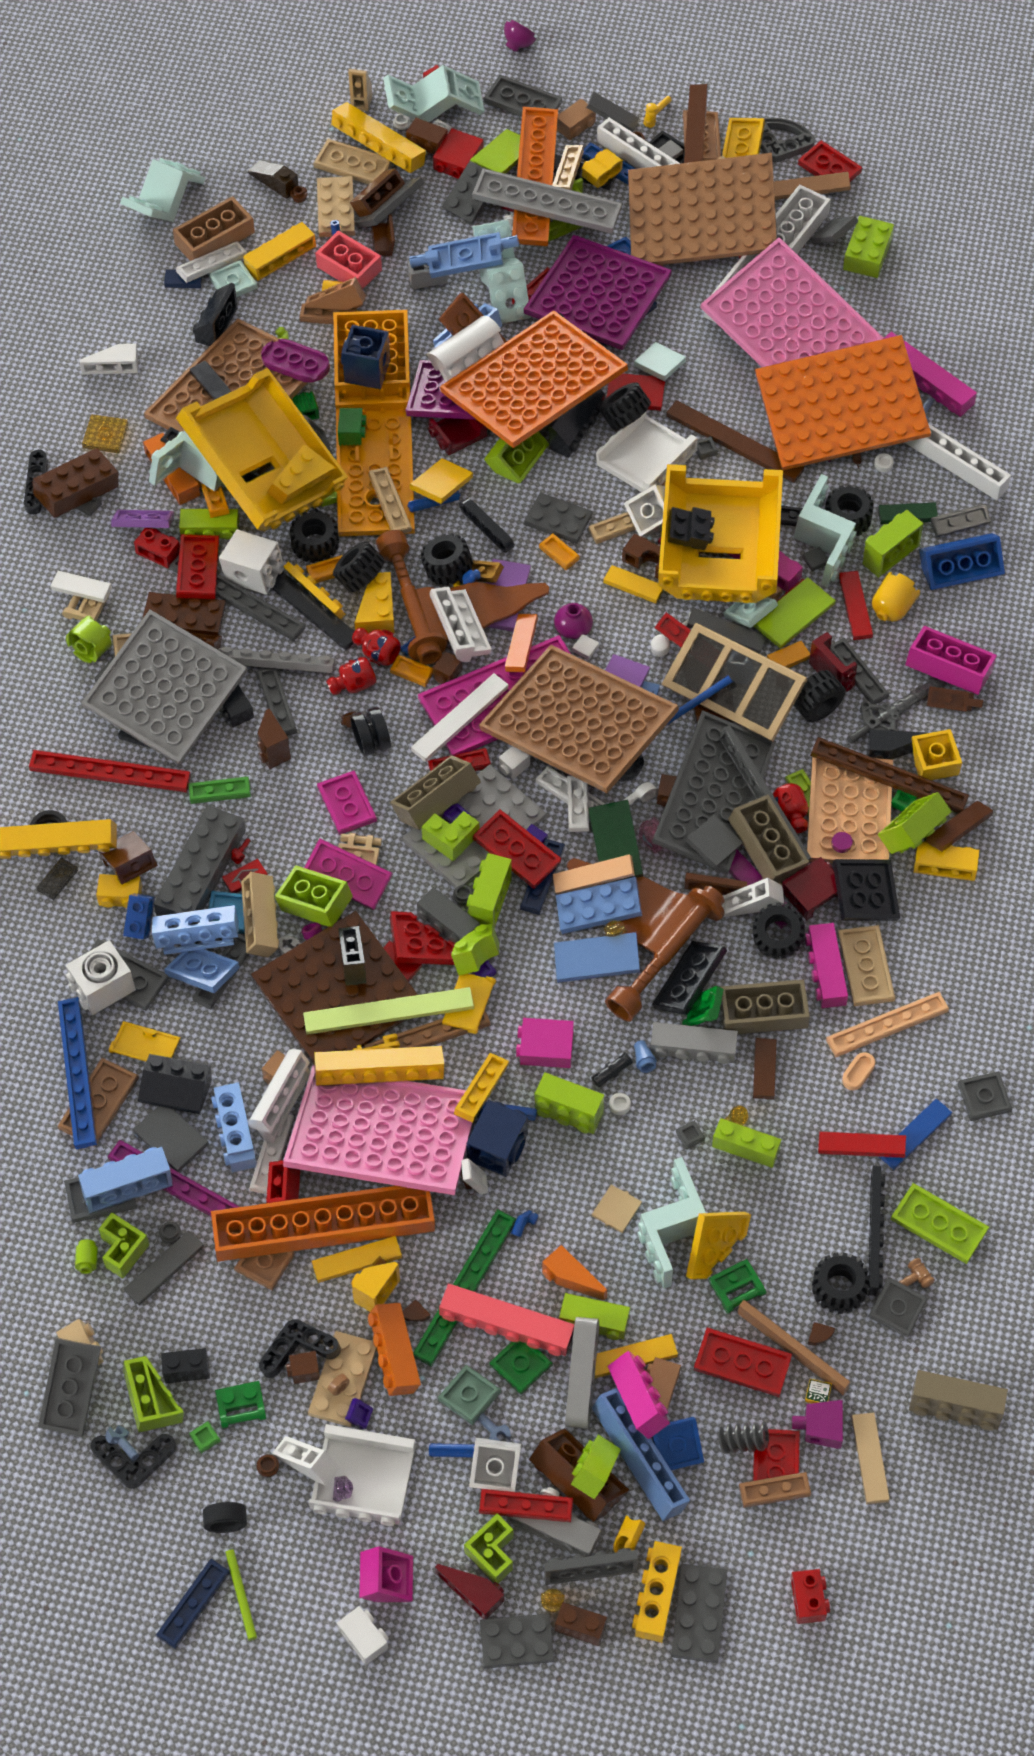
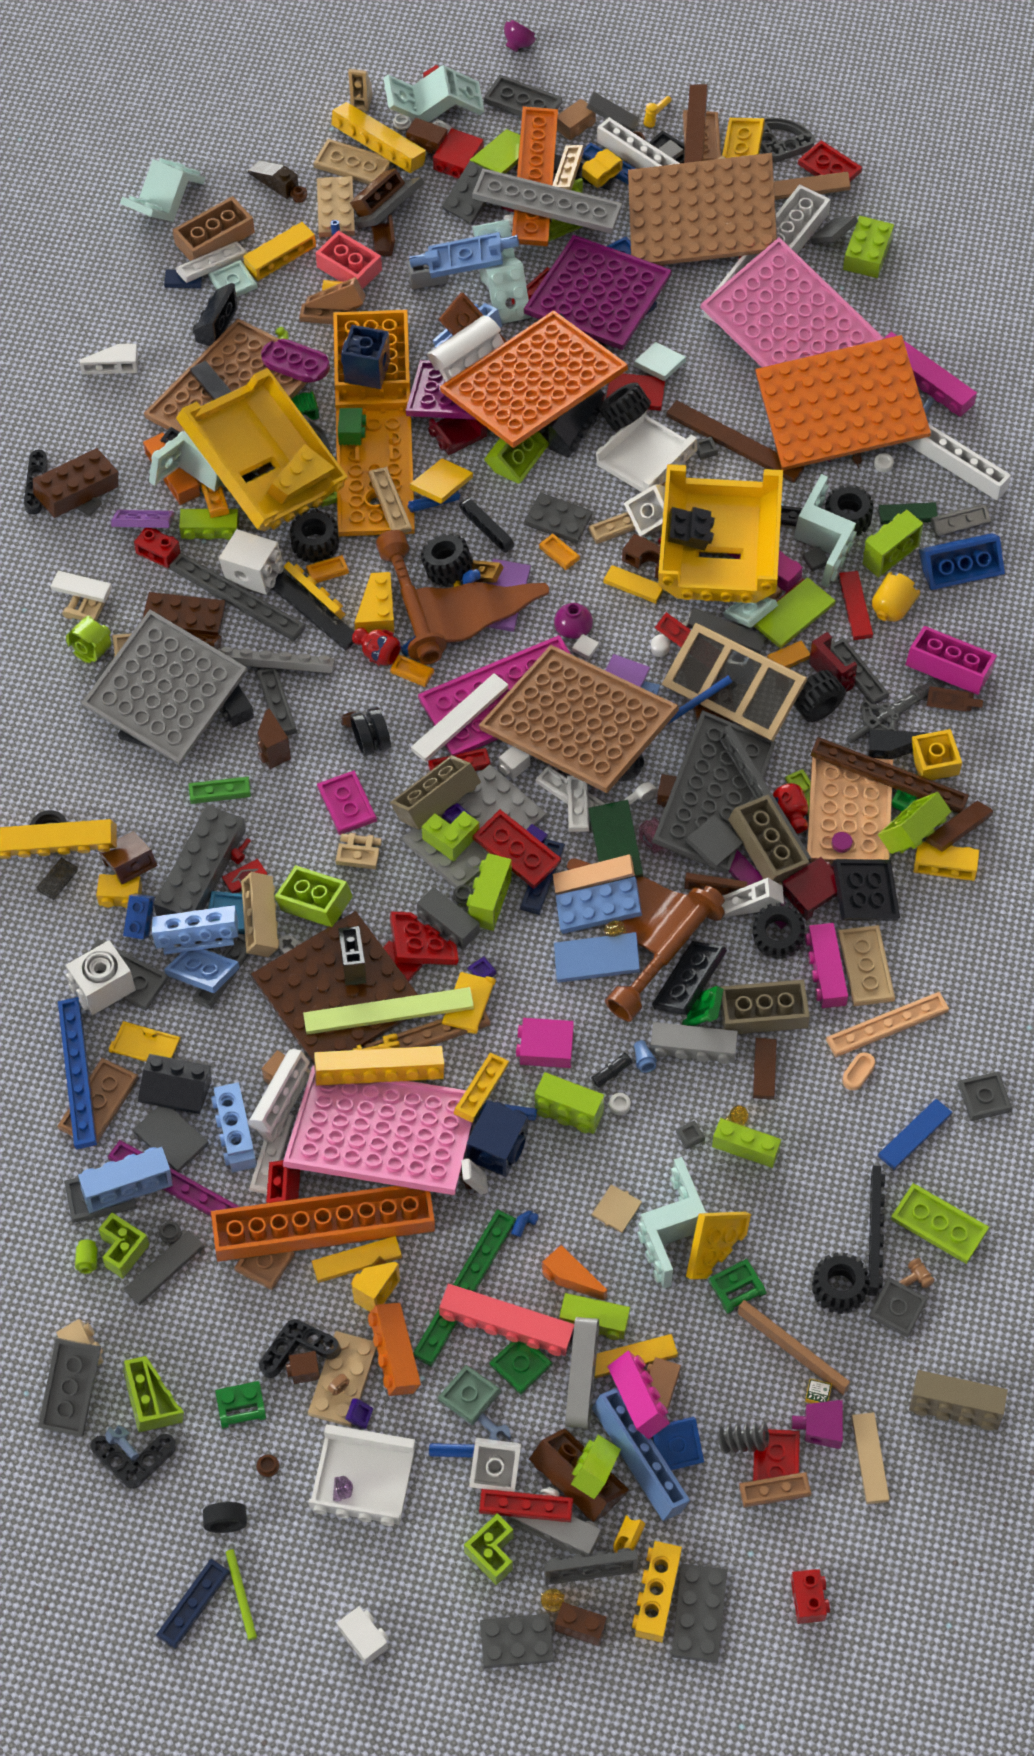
(105, 433): clear yellow tile -> none
(109, 771): red plate -> none
(185, 1365): black brick -> none
(197, 566): red tile -> none
(204, 1437): bright green tile -> none
(307, 1460): white slope -> none
(310, 930): magenta tile -> none
(354, 677): red piece -> none
(358, 566): black tyre -> none
(363, 877): dark pink tile -> none
(386, 1575): dark pink slope -> none
(416, 1312): reddish brown tile -> none
(447, 668): reddish brown brick -> none
(460, 623): white brick -> none
(475, 949): lime brick -> none
(476, 1591): dark red slope -> none
(521, 643): tile -> none
(742, 1362): red plate -> none
(820, 1334): reddish brown tile -> none
(862, 1144): red tile -> none

